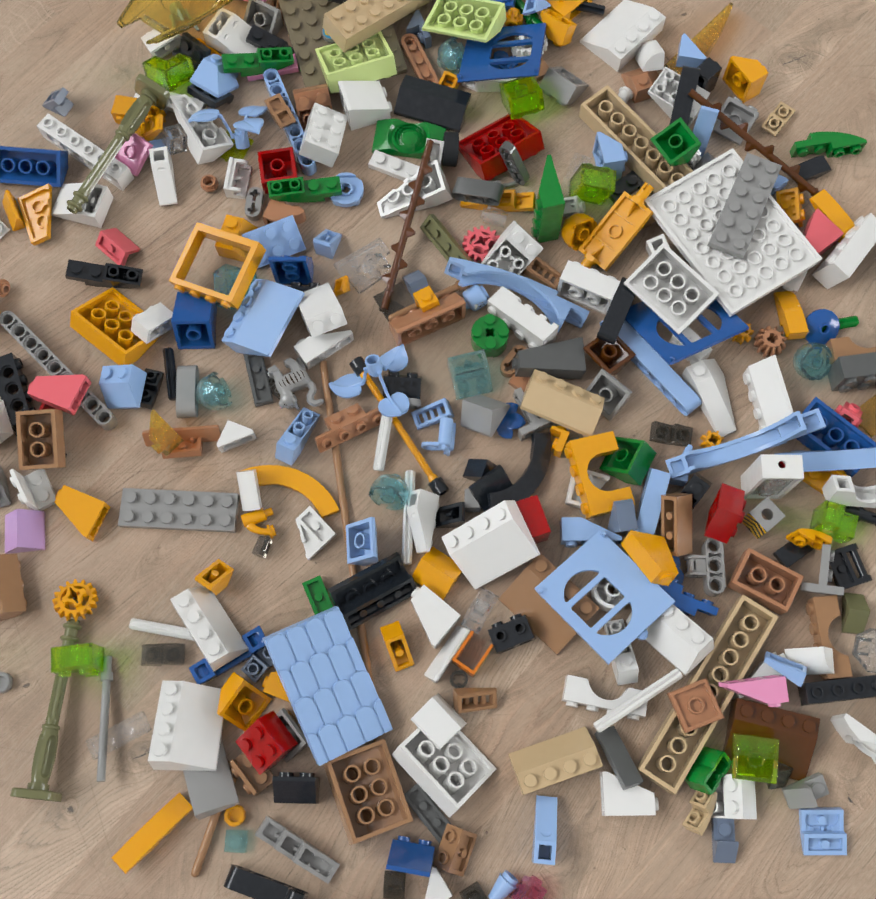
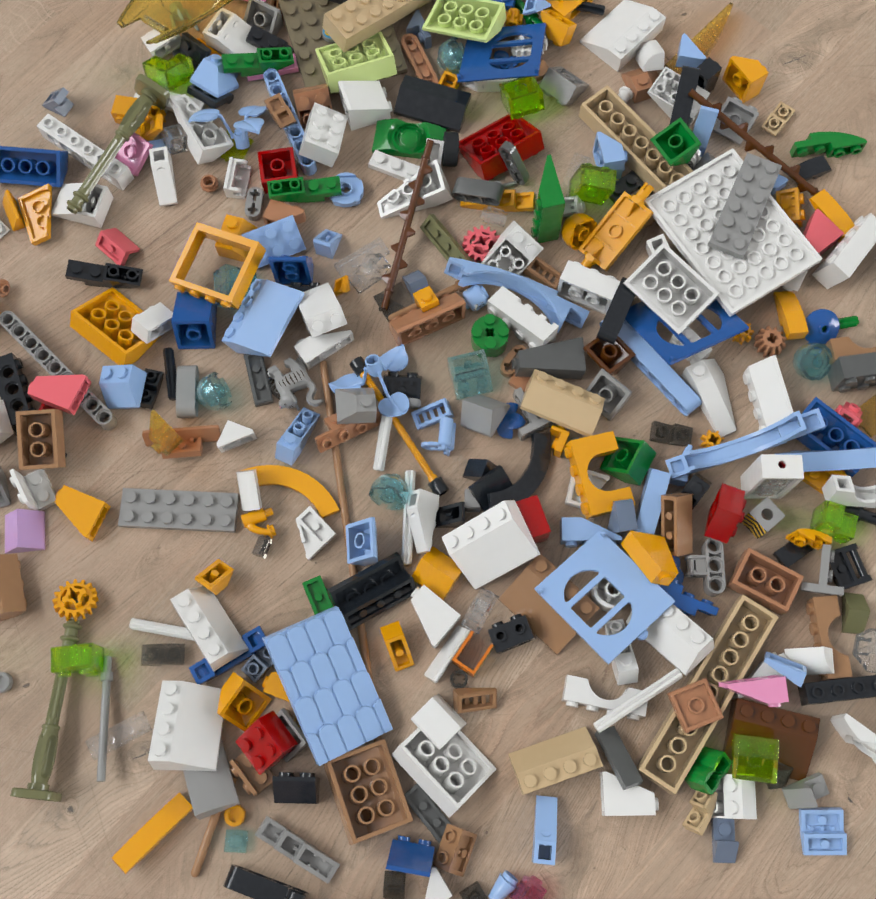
(355, 405): none -> light grey slope

